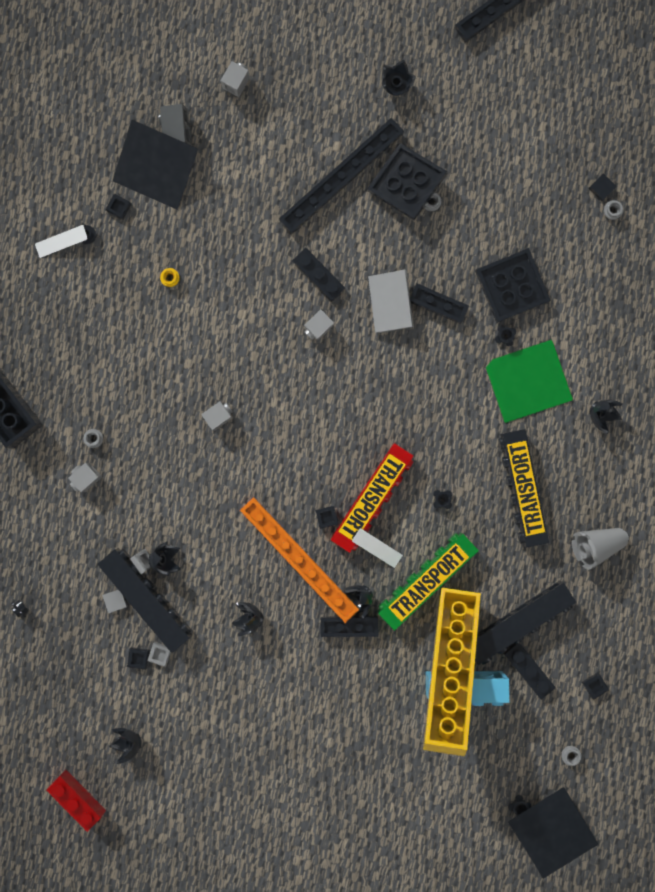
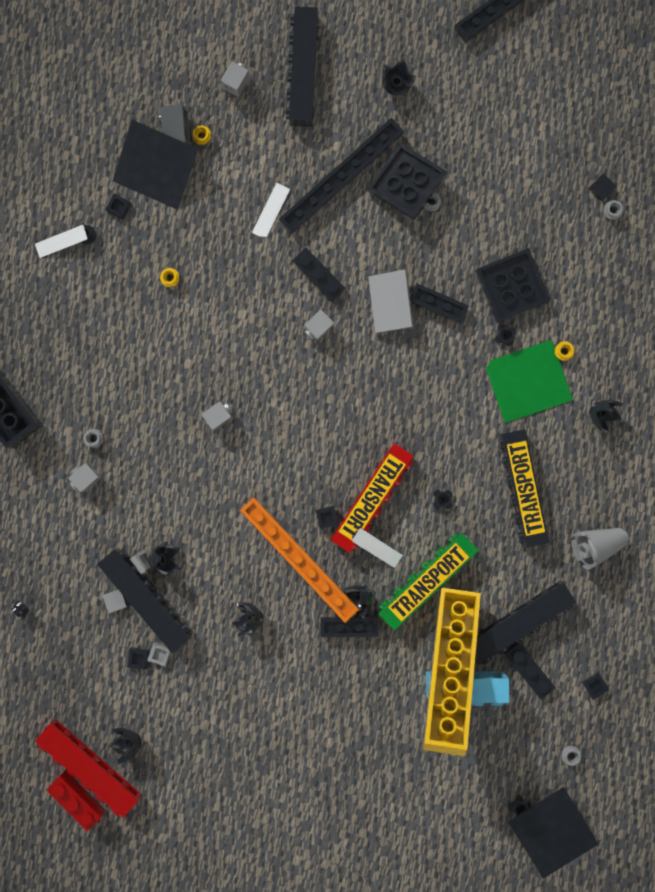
(88, 768): none -> red brick
(201, 129): none -> yellow plate
(271, 210): none -> white sticker
(303, 66): none -> black brick
(570, 351): none -> yellow plate

